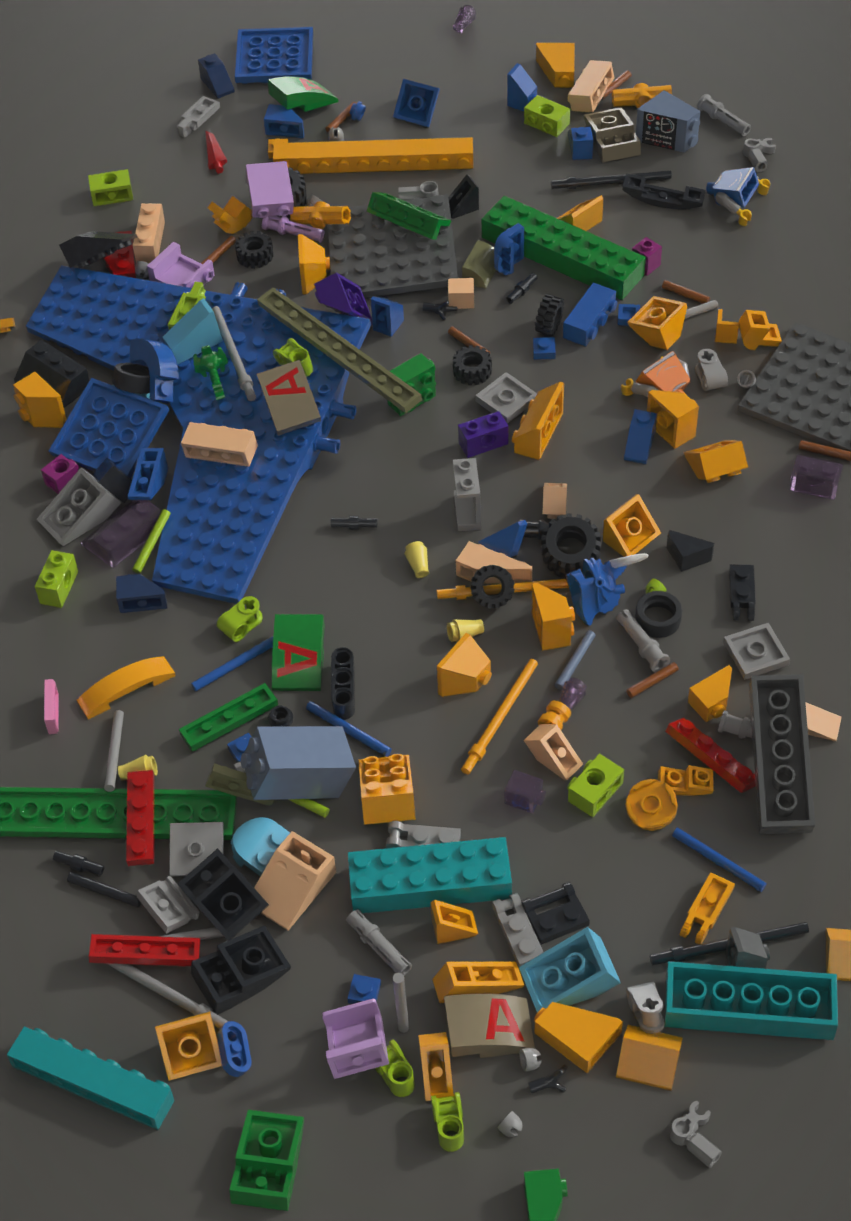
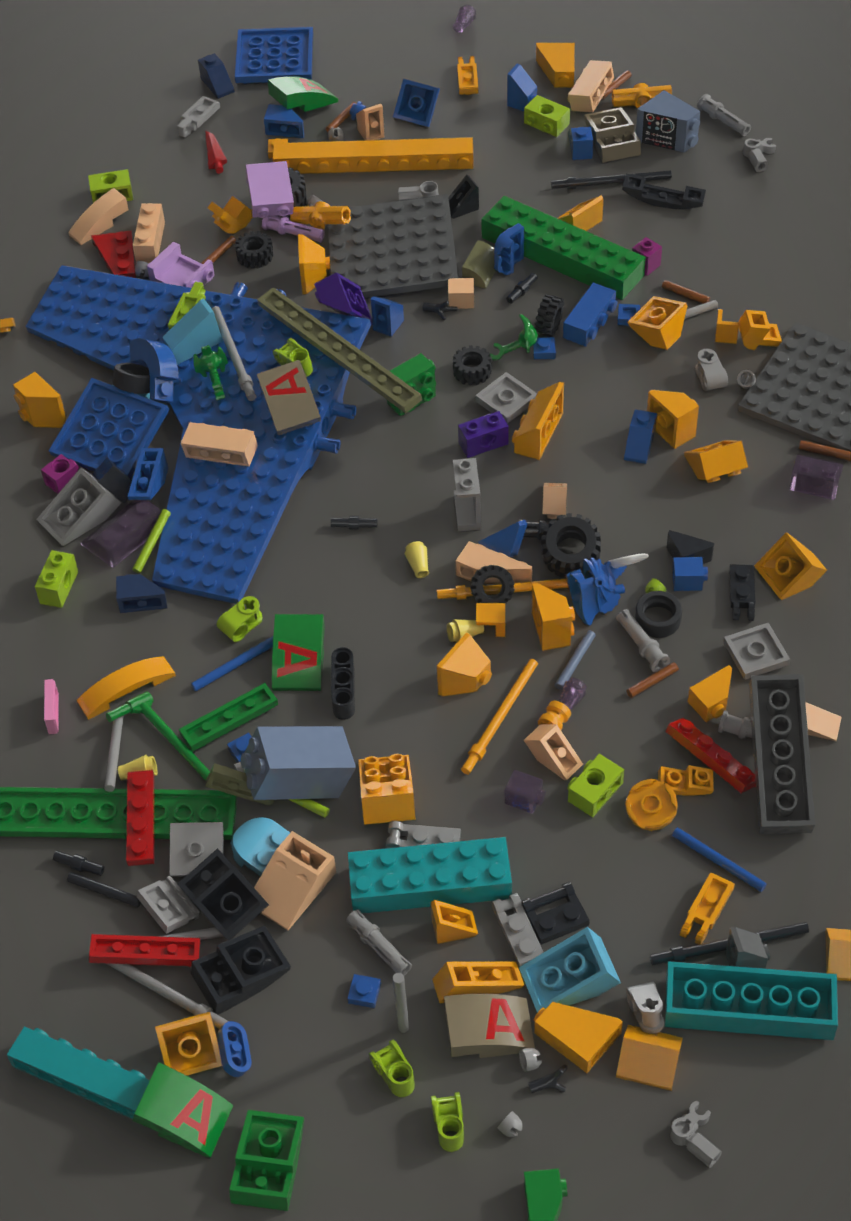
(56, 369): black slope -> none
(92, 246): black slope -> none
(99, 216): none -> light nougat slope
(143, 704): none -> green bar
(183, 1110): none -> green slope
(280, 712): black plate -> none
(349, 729): blue bar -> none
(355, 1038): lavender panel -> none
(371, 123): none -> light nougat slope
(406, 214): green fence -> none
(436, 1065): light orange slope -> none
(463, 338): dark orange piece -> none
(467, 76): none -> light orange hinge
(491, 615): none -> light orange panel
(526, 339): none -> green piece
(630, 527): light orange slope -> none
(664, 375): orange torso -> none
(688, 574): none -> blue brick
(735, 189): blue torso -> none
(789, 567): none -> light orange slope

